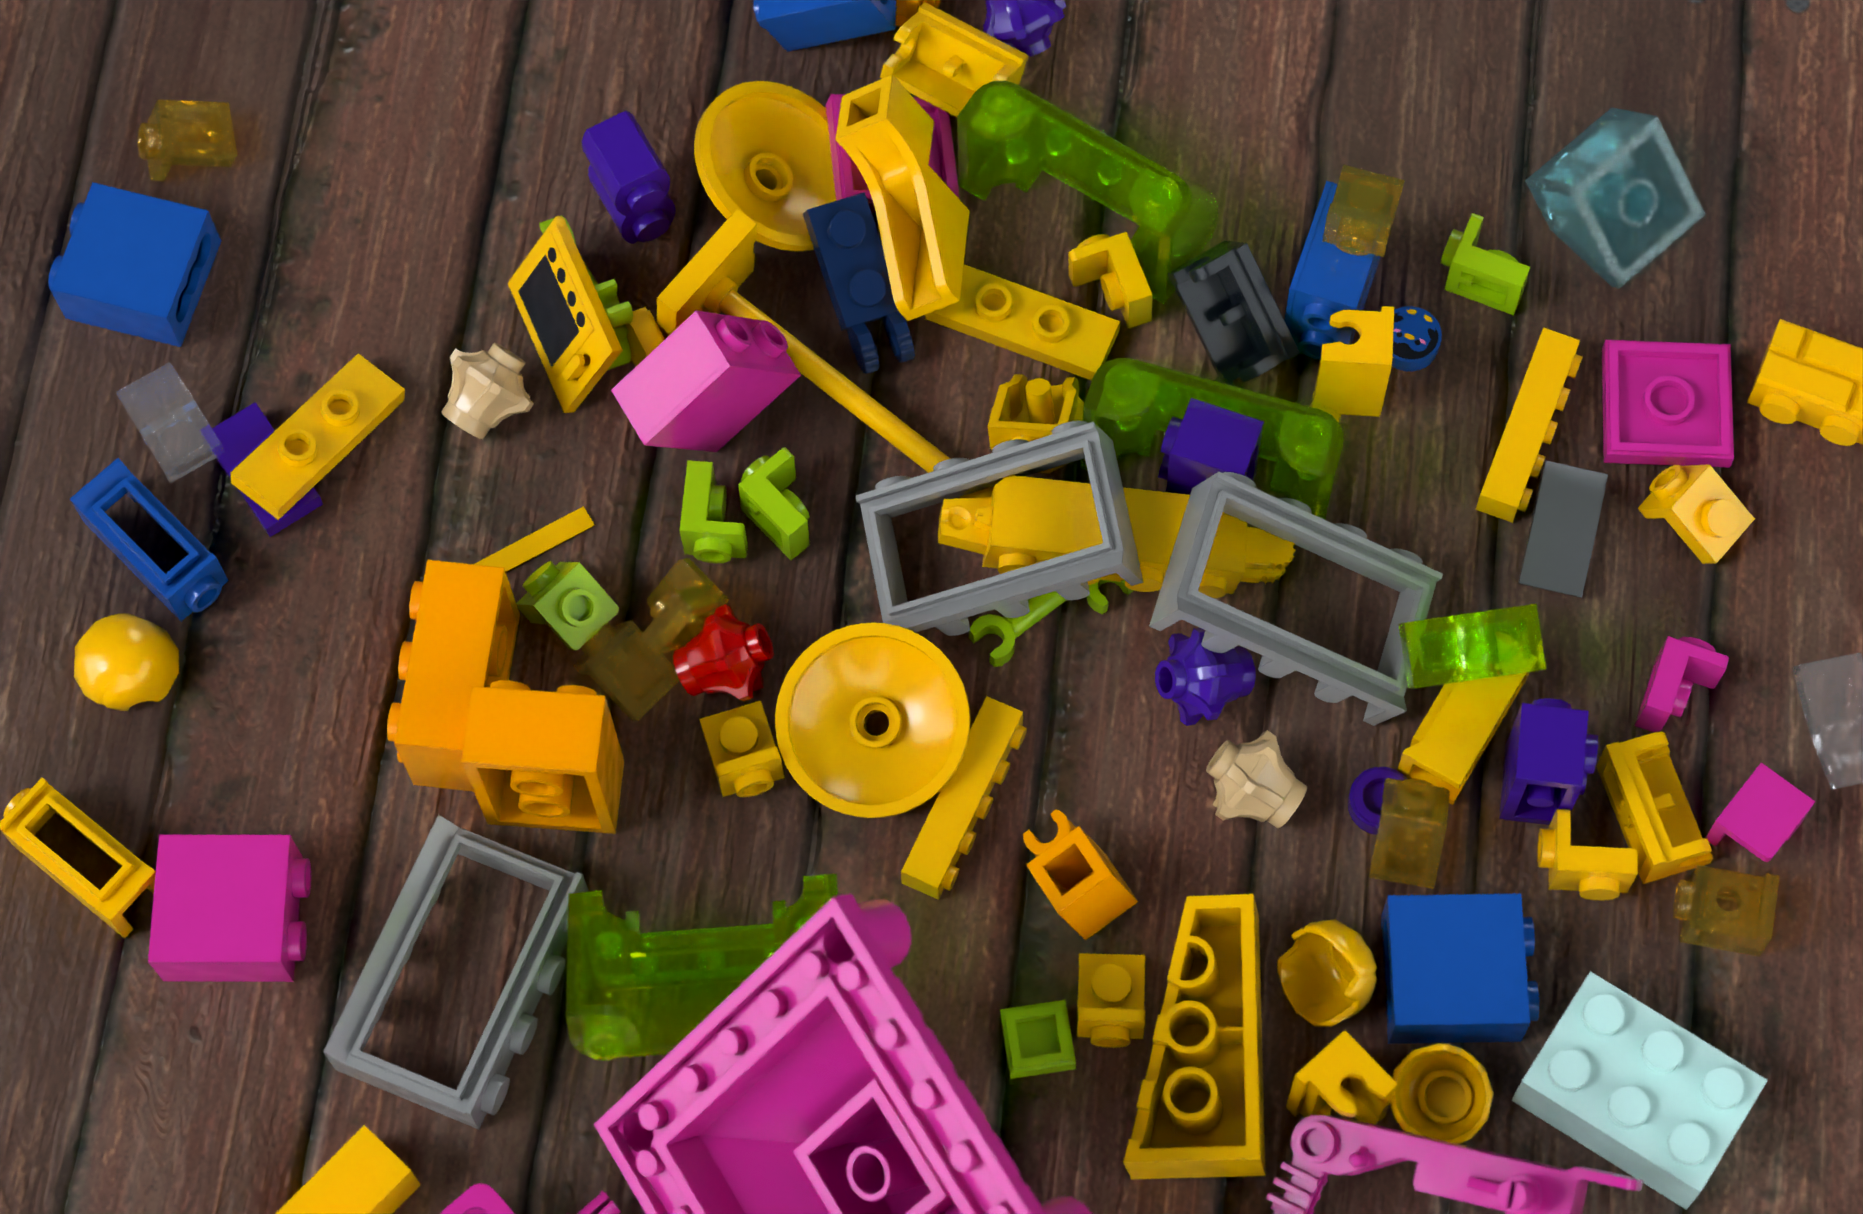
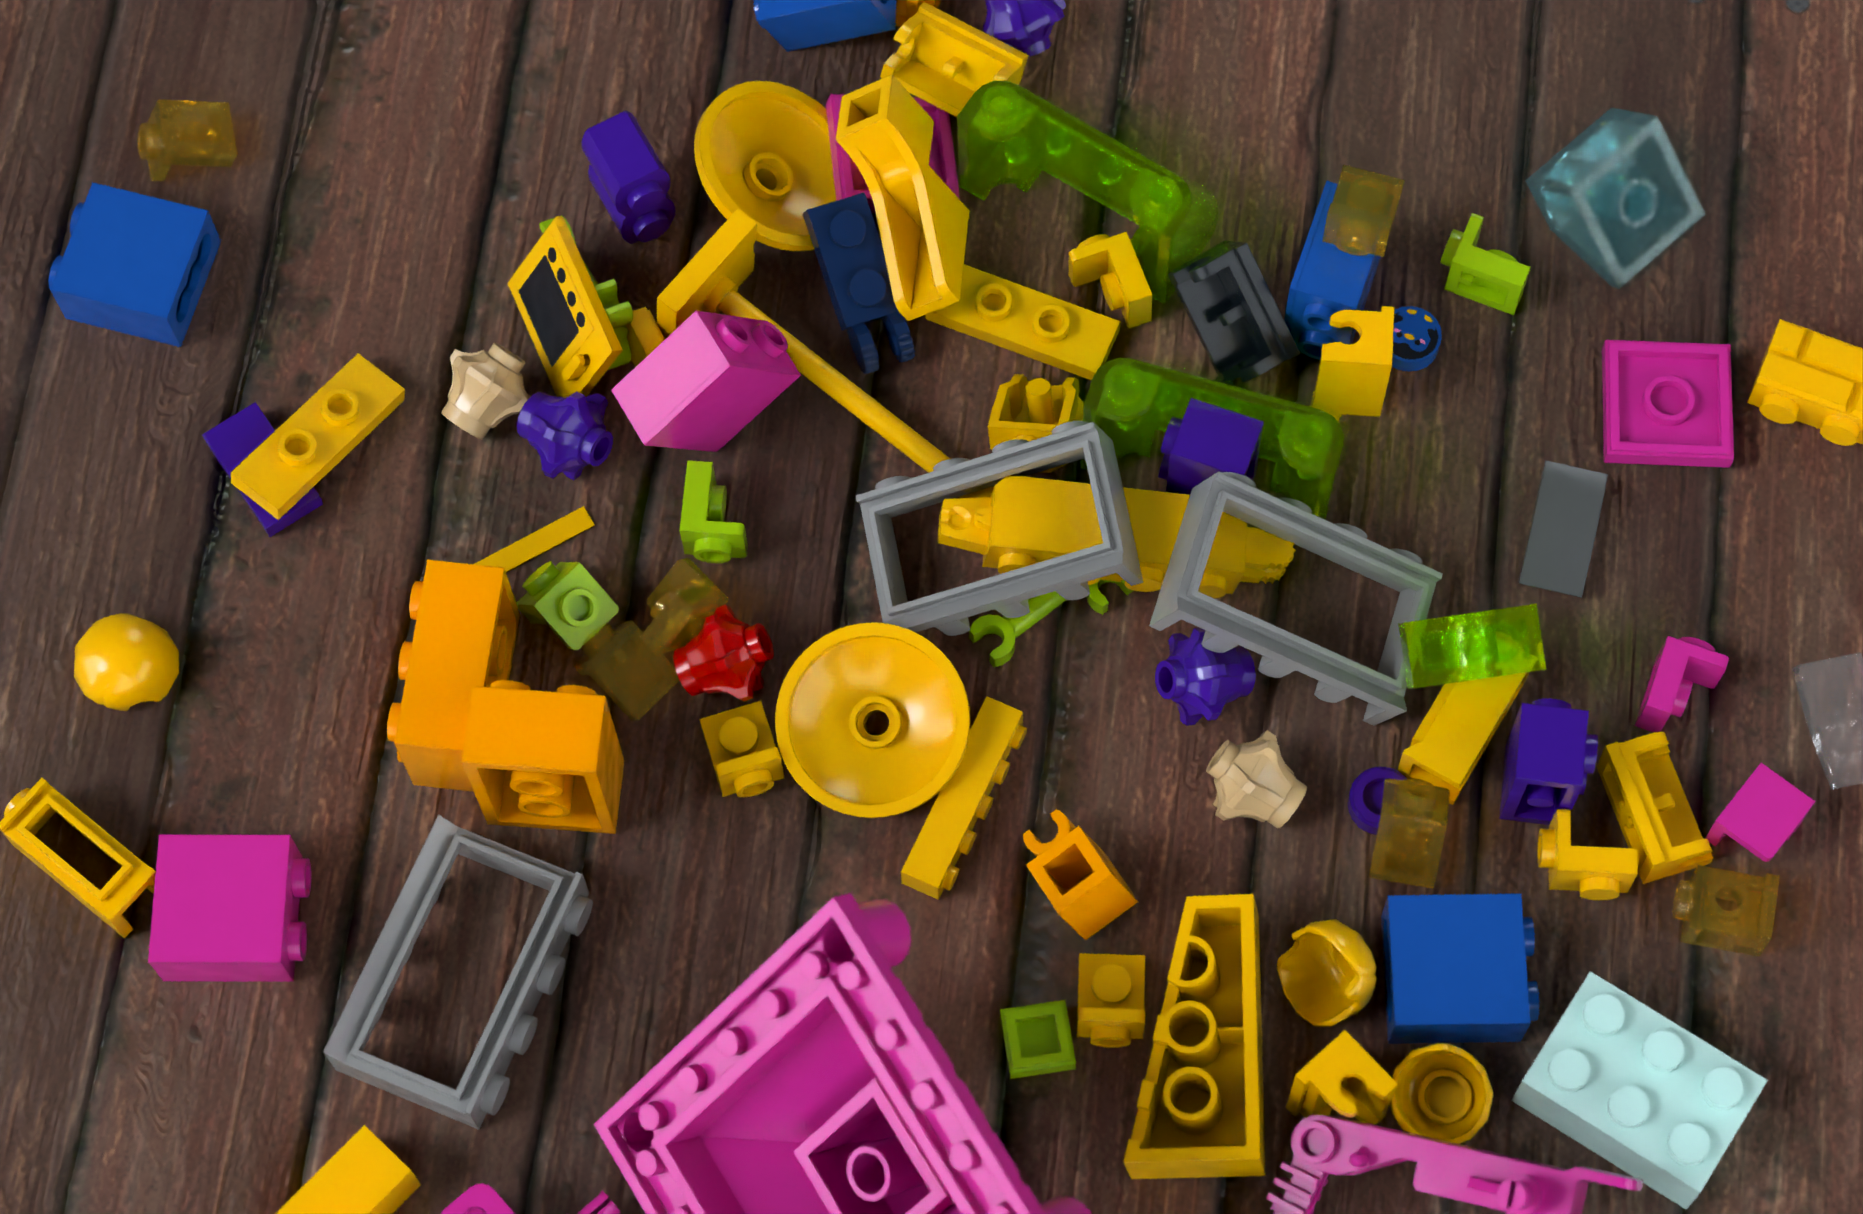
(170, 422): clear slope -> none
(185, 588): blue window -> none
(566, 431): none -> dark purple rock
(652, 989): clear neon green windscreen -> none
(771, 507): lime bracket -> none
(1530, 426): yellow piece -> none
(1698, 509): yellow bracket -> none

